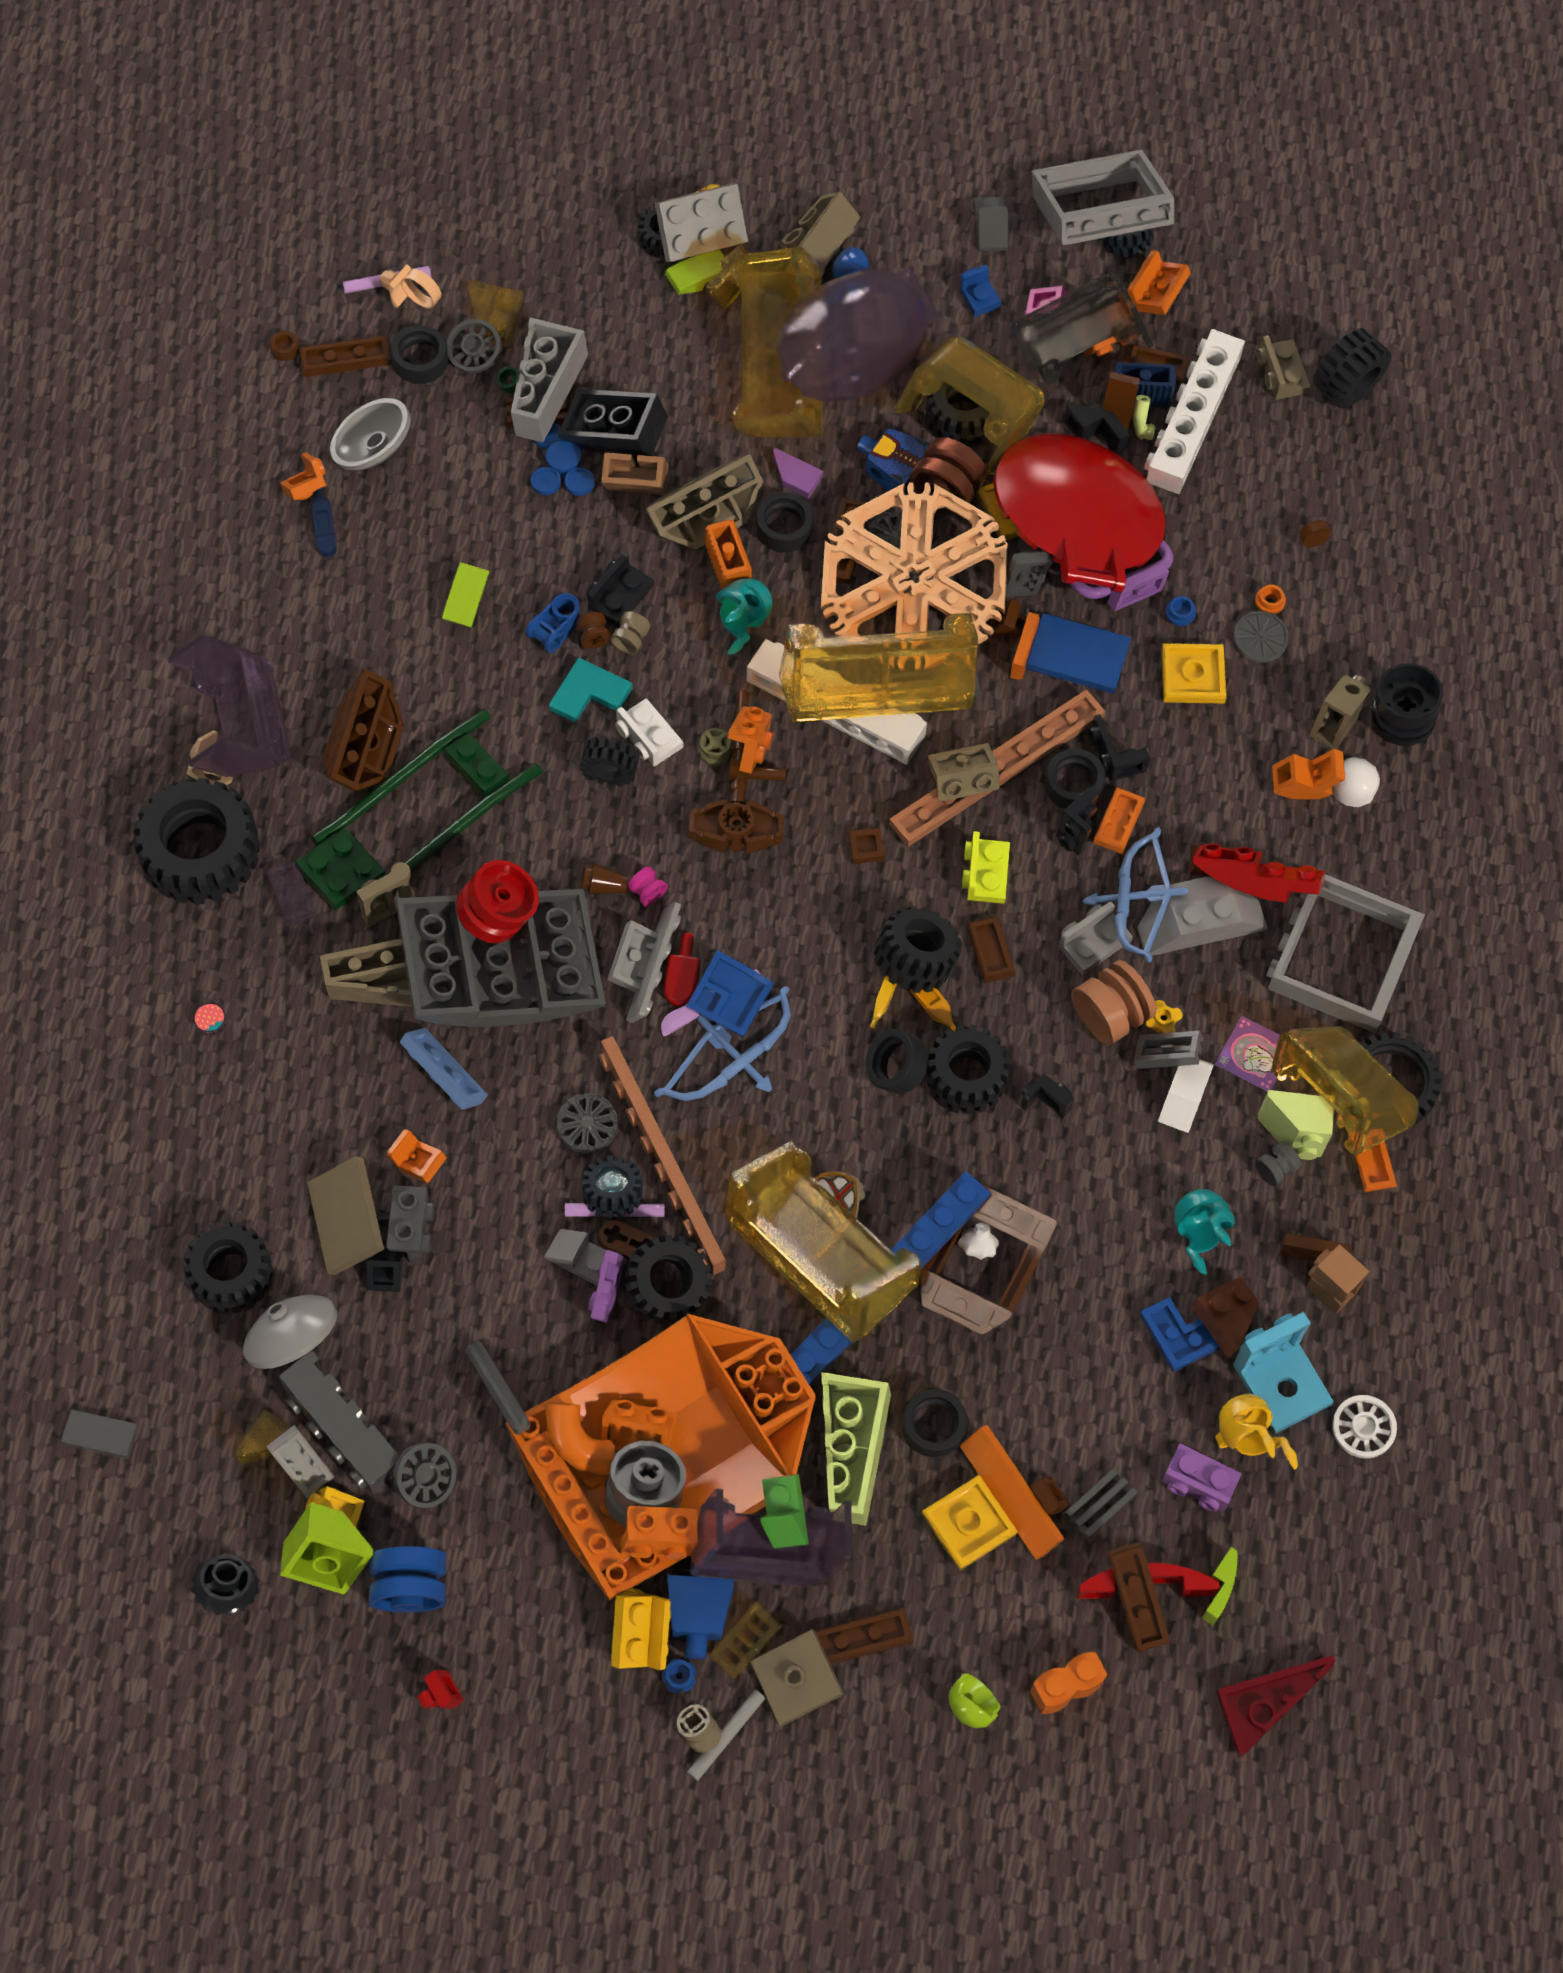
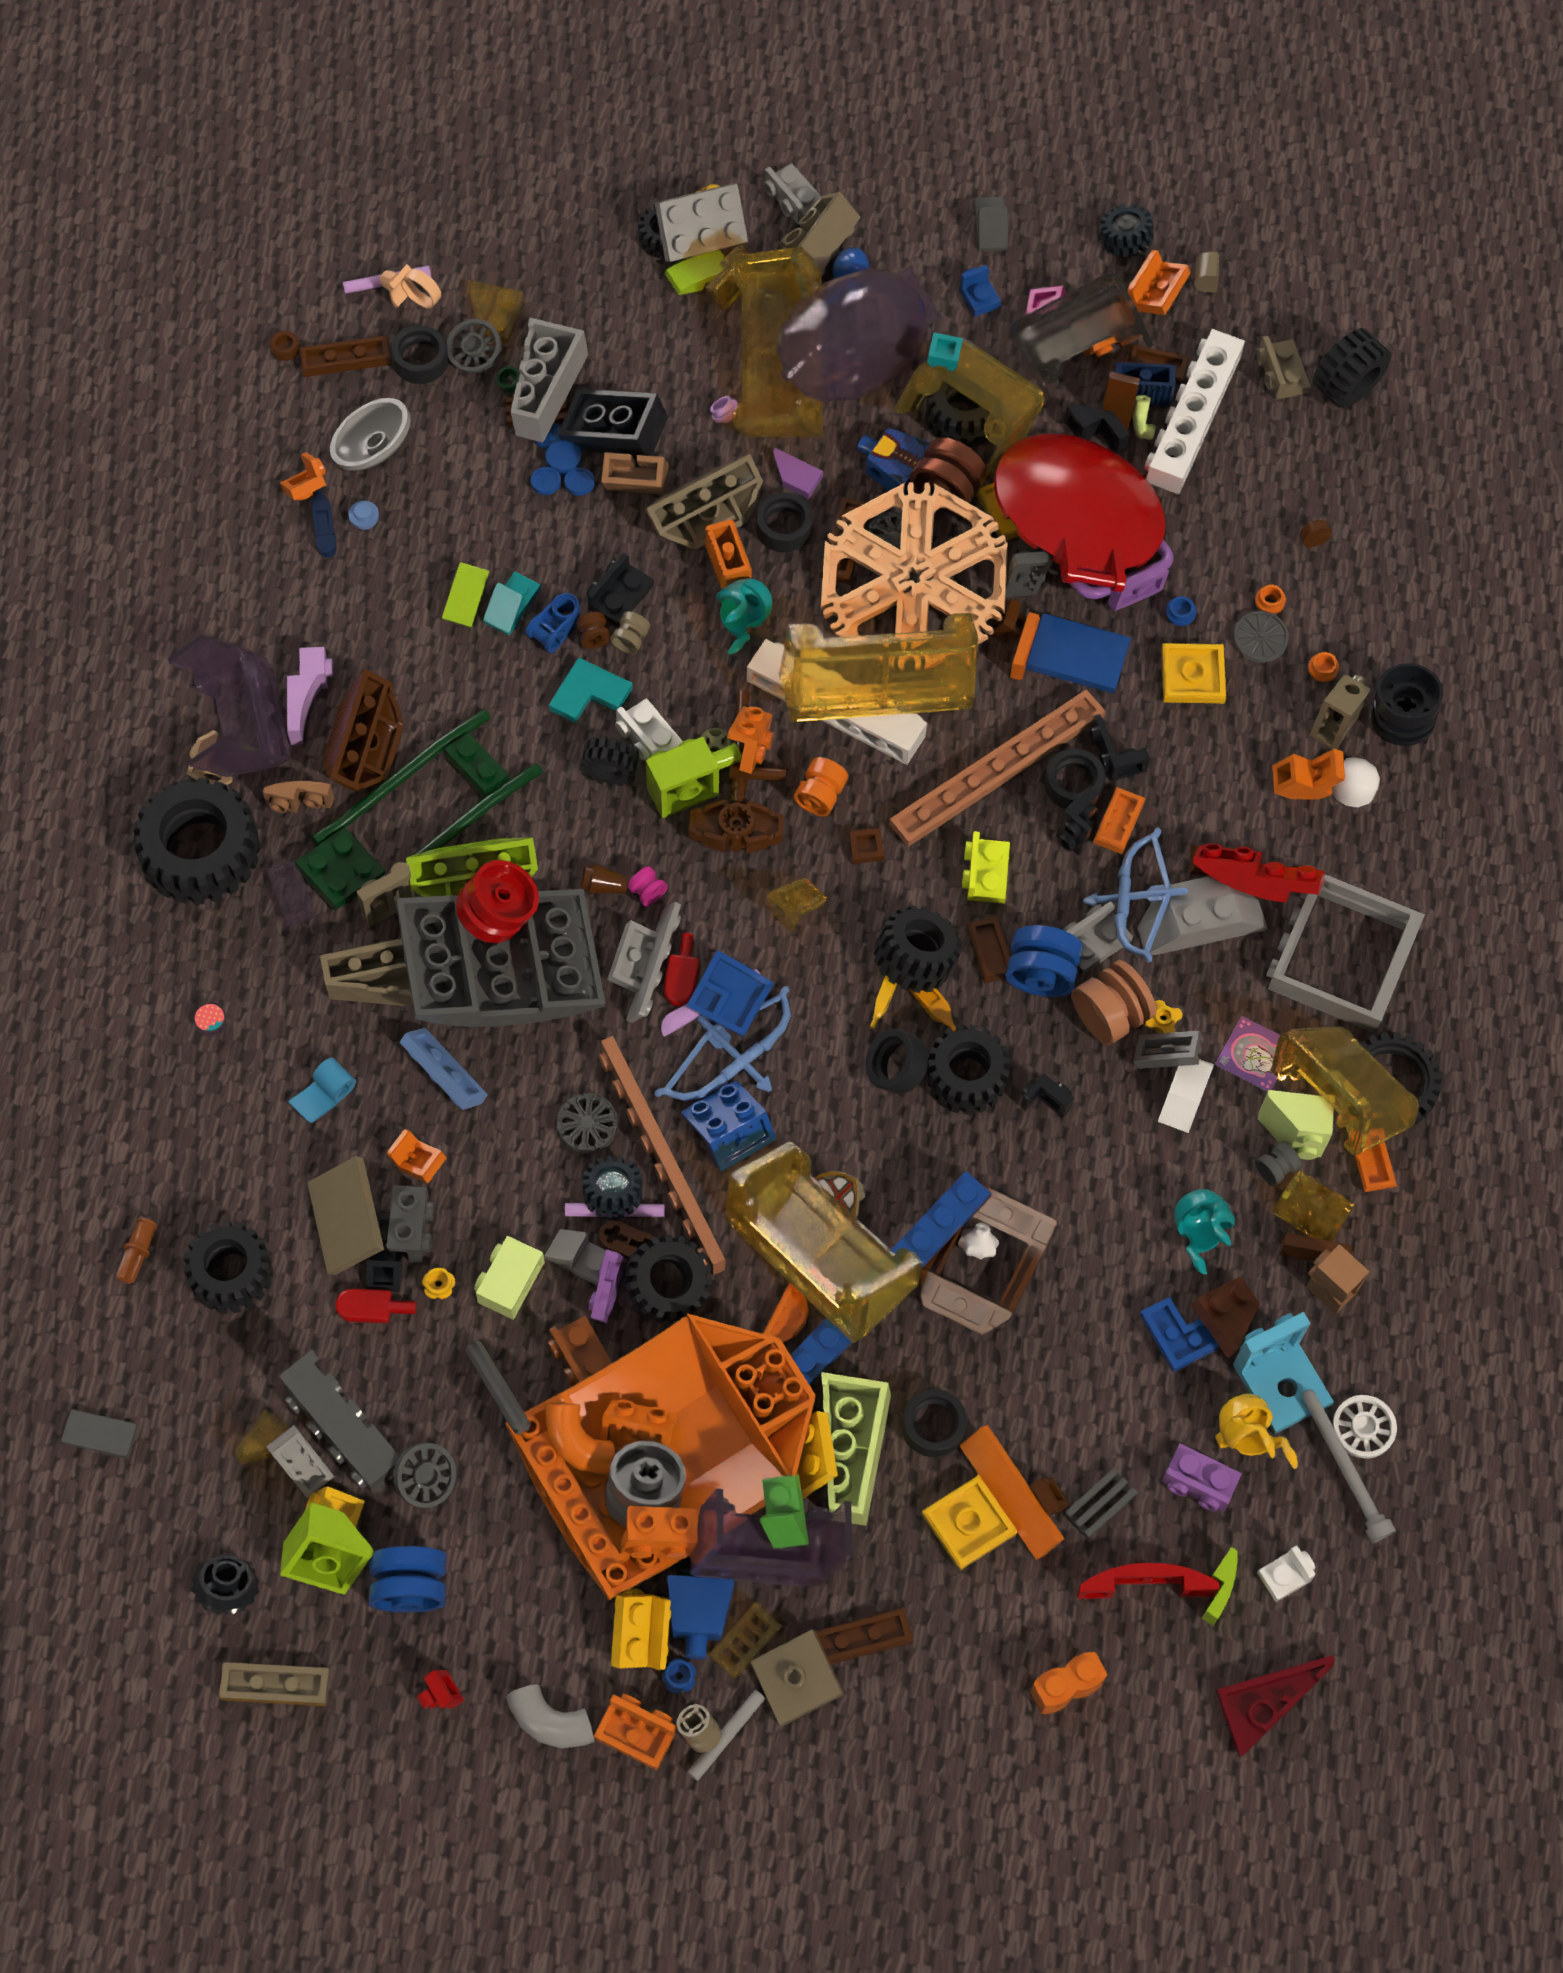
(136, 1250): none -> dark orange axle
(274, 1684): none -> dark tan plate
(288, 795): none -> medium nougat slope
(289, 1330): light grey dish -> none
(304, 688): none -> lavender slope
(330, 1087): none -> dark azure panel
(363, 515): none -> medium blue plate
(370, 1305): none -> red piece
(435, 1275): none -> yellow plate
(450, 868): none -> lime wedge
(509, 1277): none -> yellowish green brick
(510, 602): none -> teal slope
(547, 1724): none -> light grey cylinder
(579, 1350): none -> dark orange bracket
(636, 1731): none -> orange bracket
(687, 774): none -> lime brick
(723, 409): none -> lavender plate
(730, 1124): none -> blue bracket
(789, 1316): none -> orange tile
(790, 190): none -> light grey bracket
(794, 901): none -> clear yellow slope
(817, 1459): none -> yellow plate
(823, 784): none -> orange wheel
(944, 351): none -> teal tile
(964, 771): dark tan bracket -> none
(973, 1702): lime hair -> none
(1044, 961): none -> blue wheel
(1108, 219): light grey window -> none
(1138, 1596): reddish brown tile -> none
(1207, 272): none -> dark tan brick
(1287, 1573): none -> white bracket
(1313, 1207): none -> clear yellow bracket
(1323, 667): none -> orange plate
(1377, 1524): none -> light grey piece

